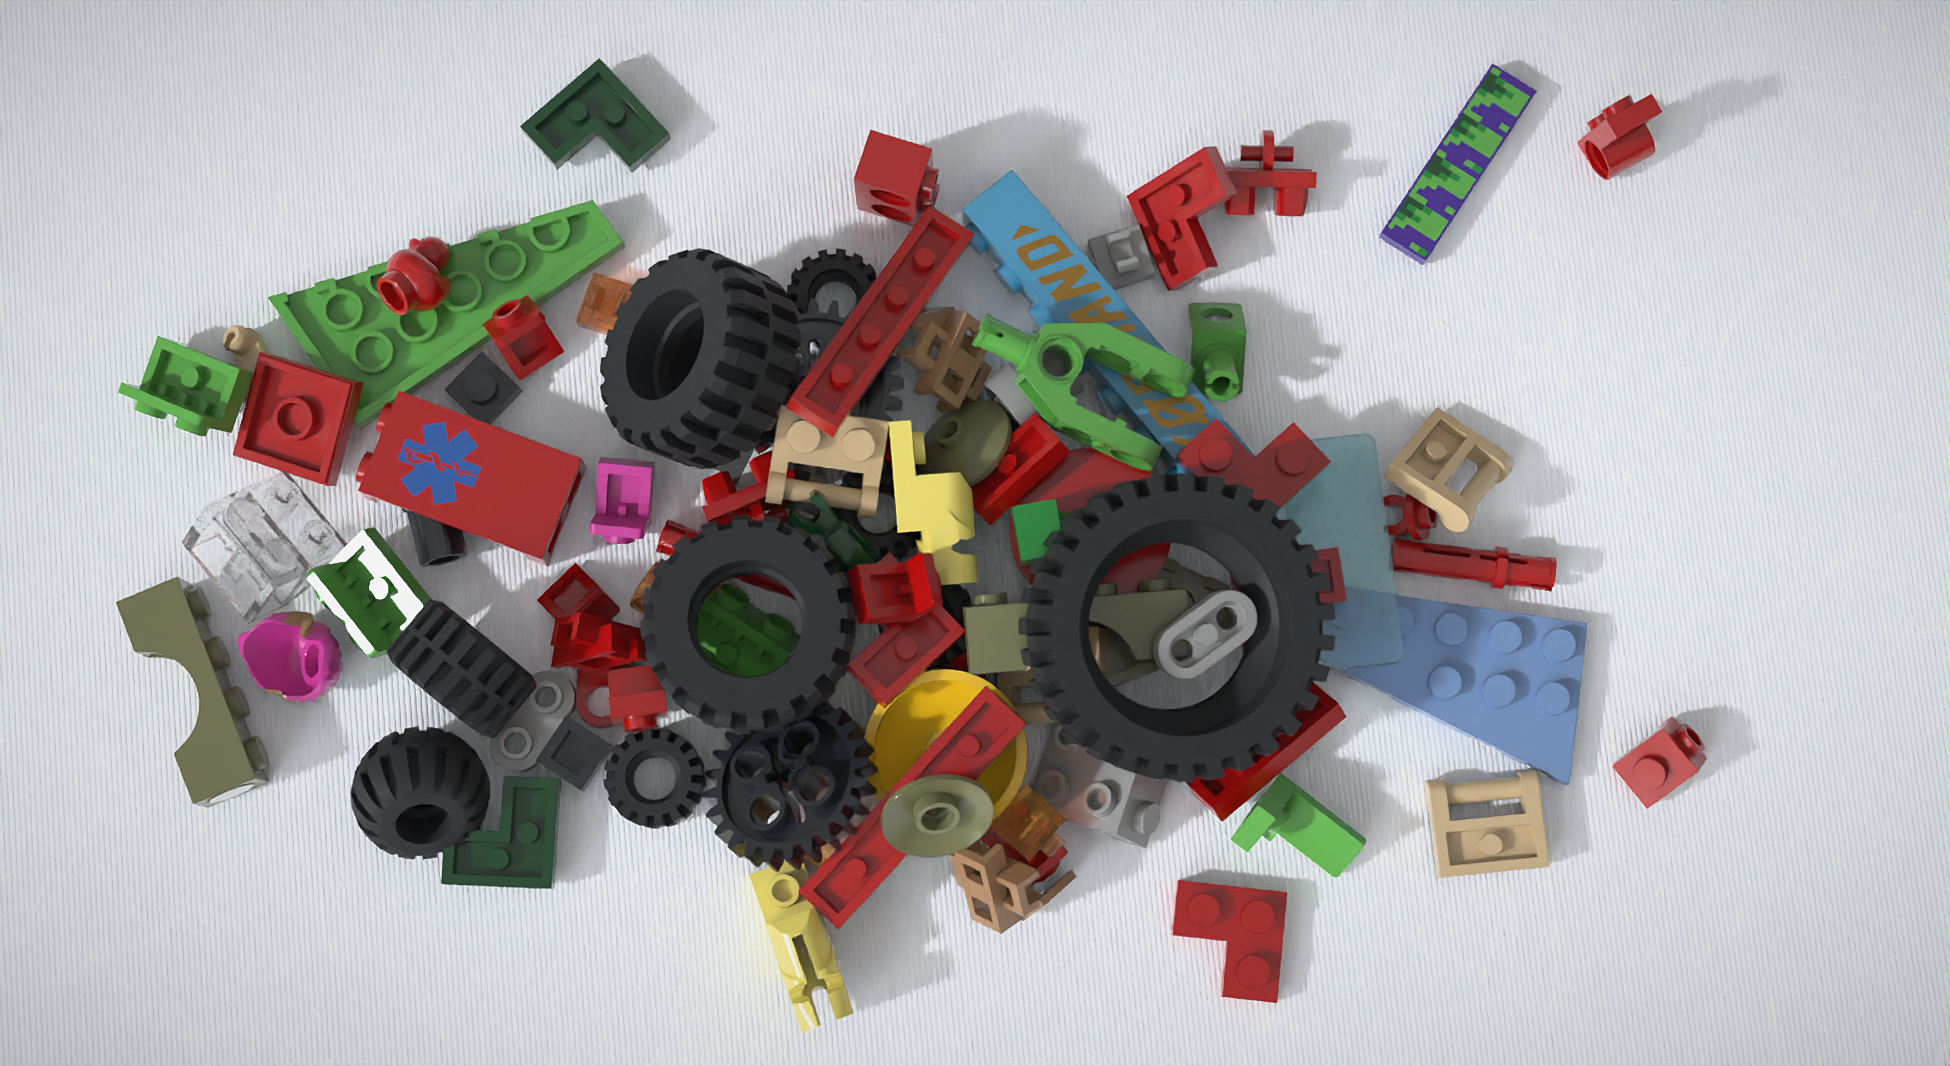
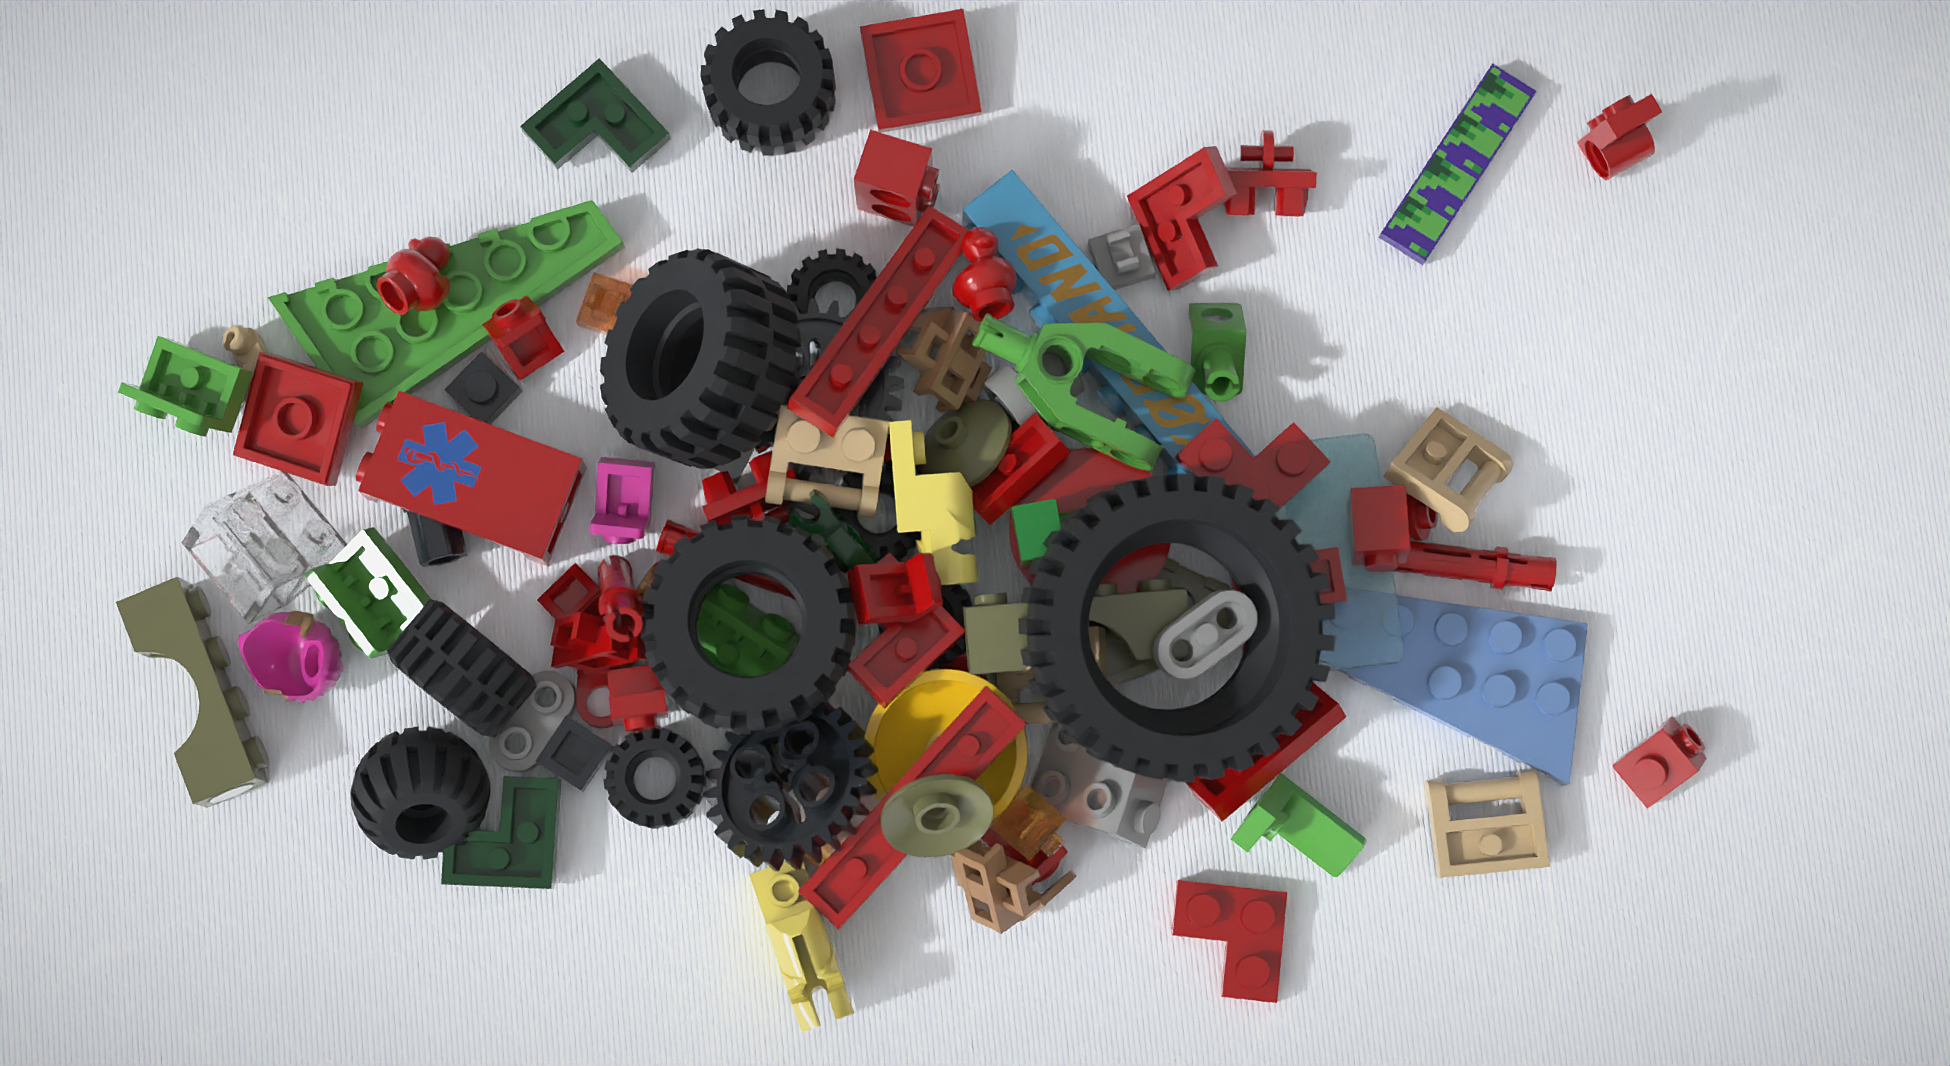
(619, 599): none -> red pin
(763, 42): none -> black tyre
(920, 70): none -> red plate
(986, 282): none -> red animal
(1378, 527): none -> red brick

